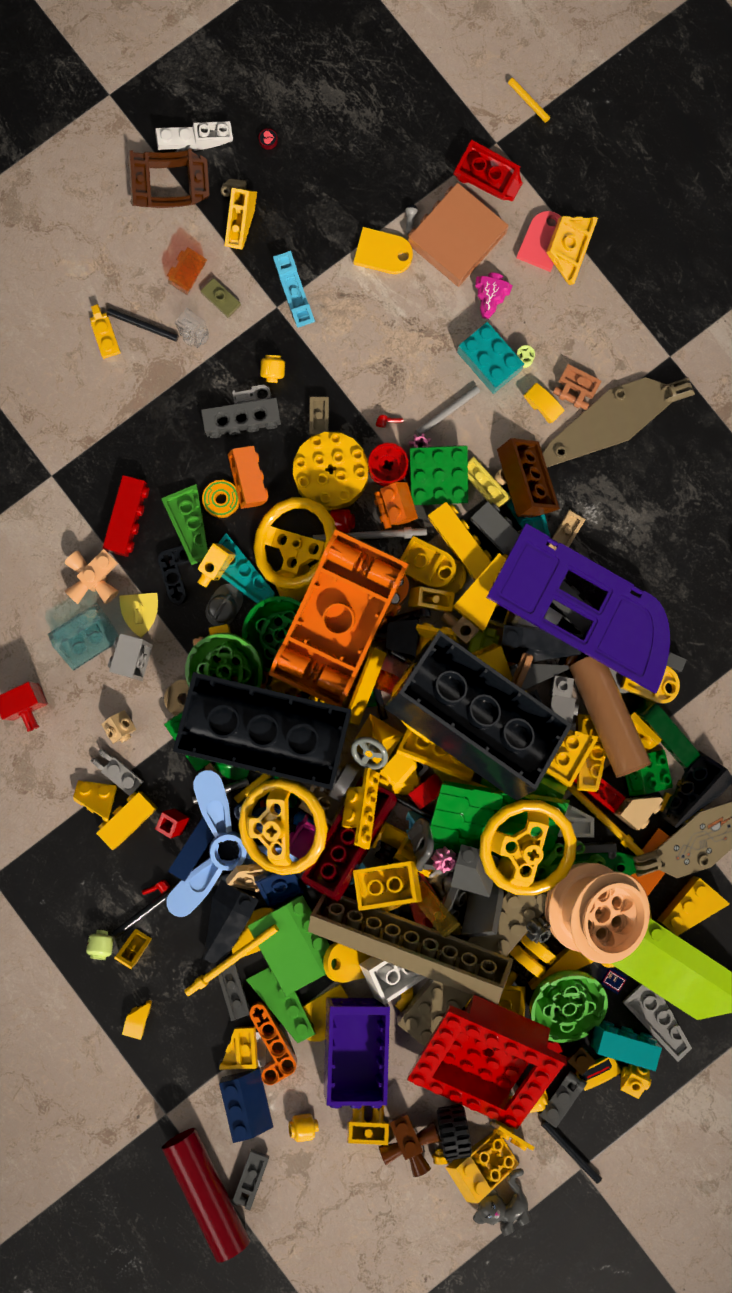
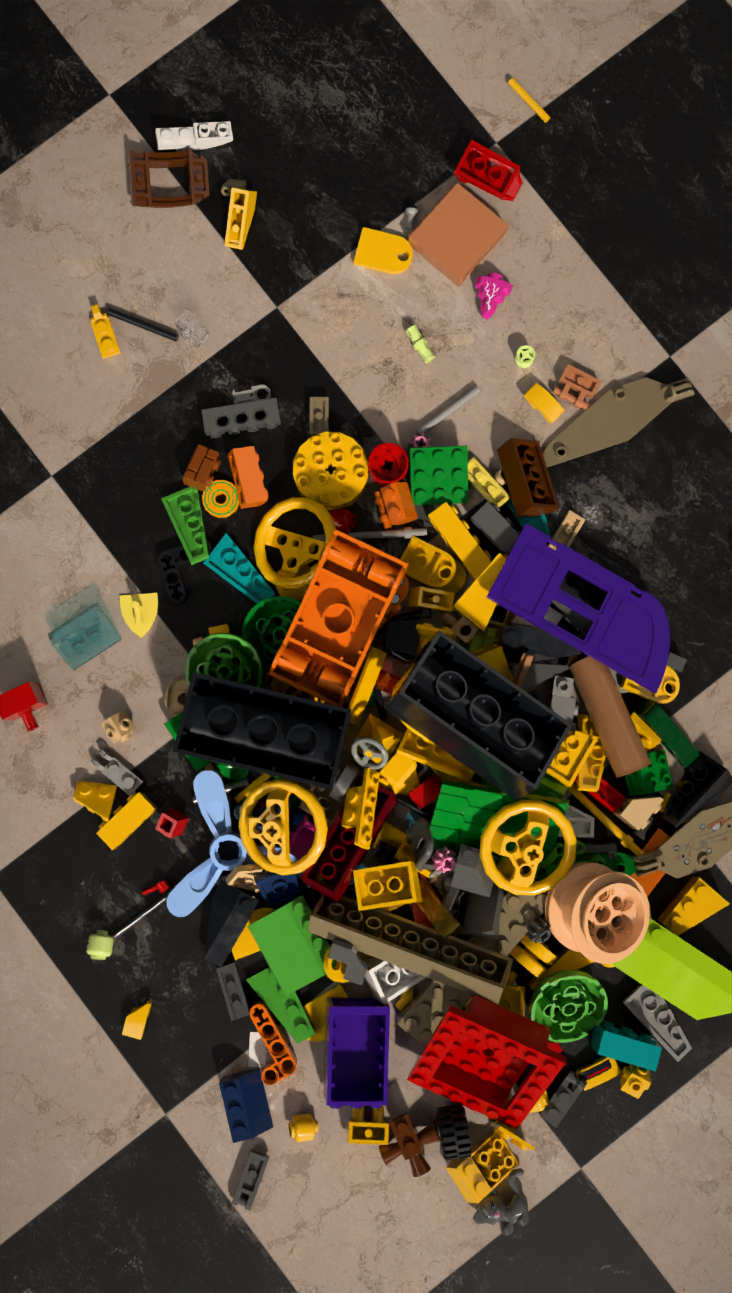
(92, 576): light nougat brick -> none
(126, 516): red brick -> none
(130, 657): light grey brick -> none
(133, 949): yellow slope -> none
(186, 271): clear orange brick -> none
(192, 851): dark blue slope -> none
(201, 467): none -> dark orange brick
(203, 980): yellow bar -> none
(206, 1195): dark red piece -> none
(220, 298): olive plate -> none
(220, 558): yellow torso -> none
(224, 605): dark grey piece -> none
(242, 1050): yellow wing -> none
(268, 139): tile -> none
(272, 368): yellow head -> none
(293, 289): medium azure slope -> none
(347, 954): none -> dark grey tile
(383, 419): red hand -> none
(420, 344): none -> yellowish green pin
(438, 1157): yellow plate -> none
(490, 357): teal brick -> none
(537, 241): coral tile -> none
(570, 244): yellow wing -> none
(571, 1151): black bar -> none
(579, 1058): dark brown brick -> none
(613, 980): clear blue tile -> none
(639, 835): none -> light grey piece

